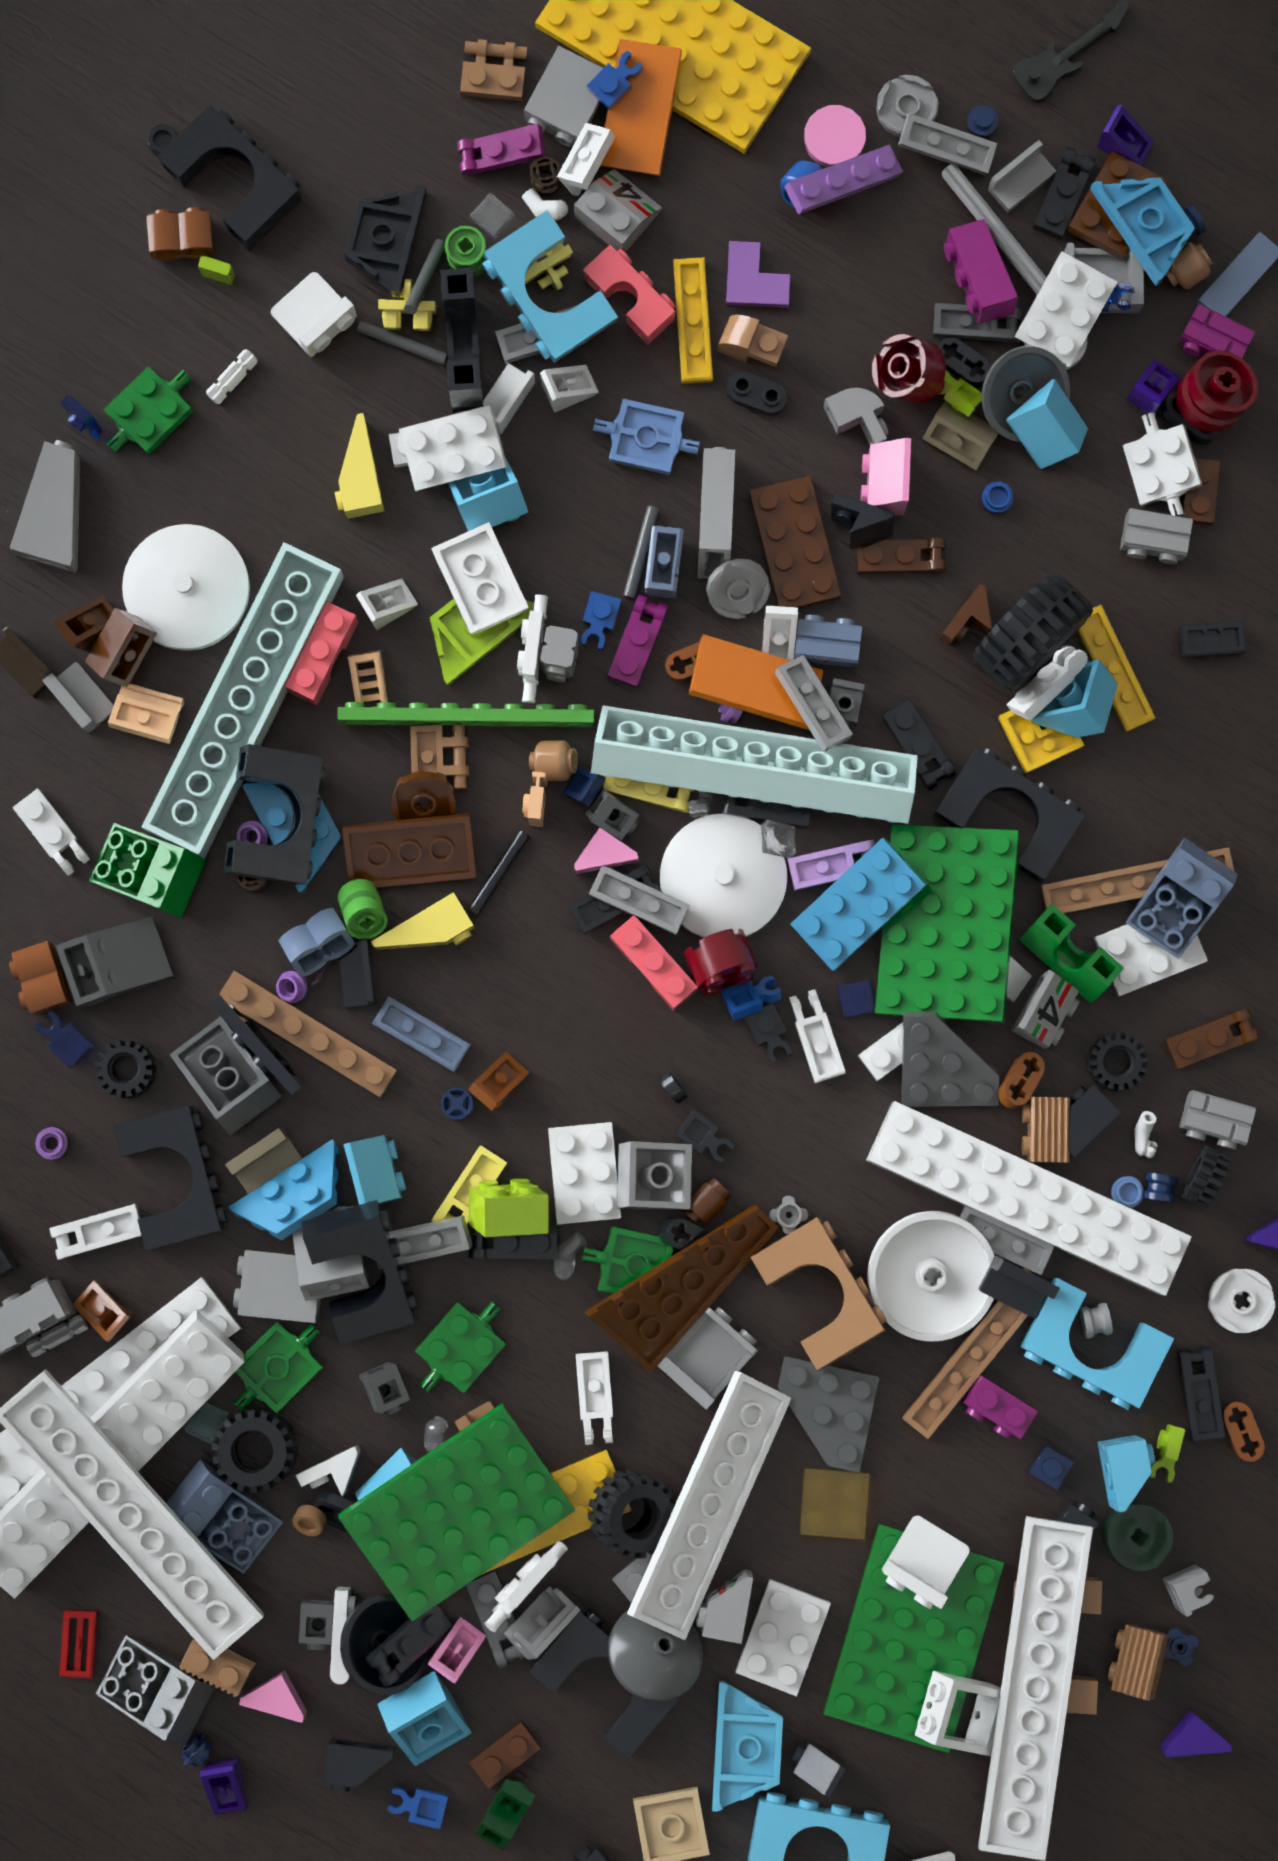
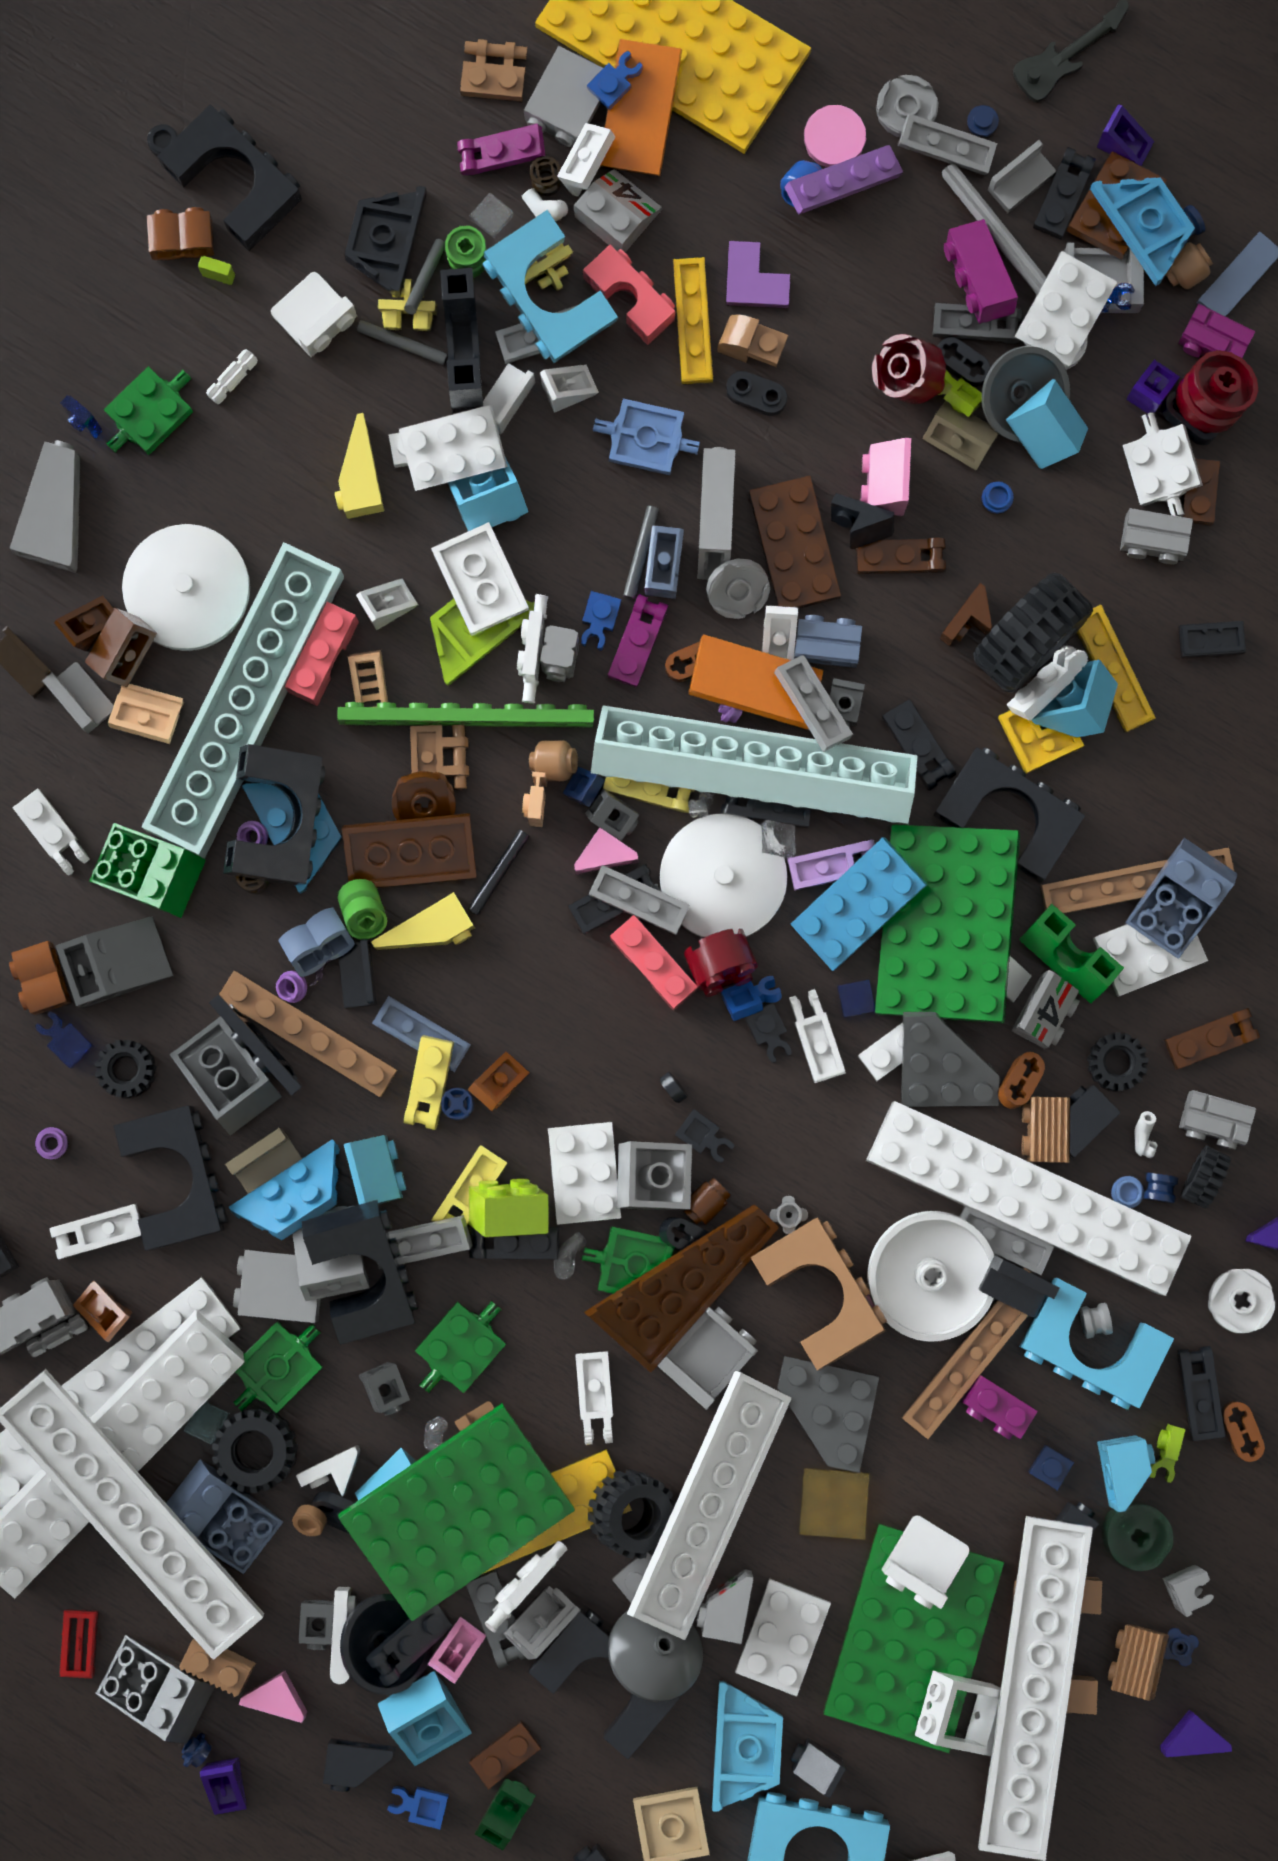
(429, 1081): none -> light yellow plate
(857, 407): light grey brick -> none

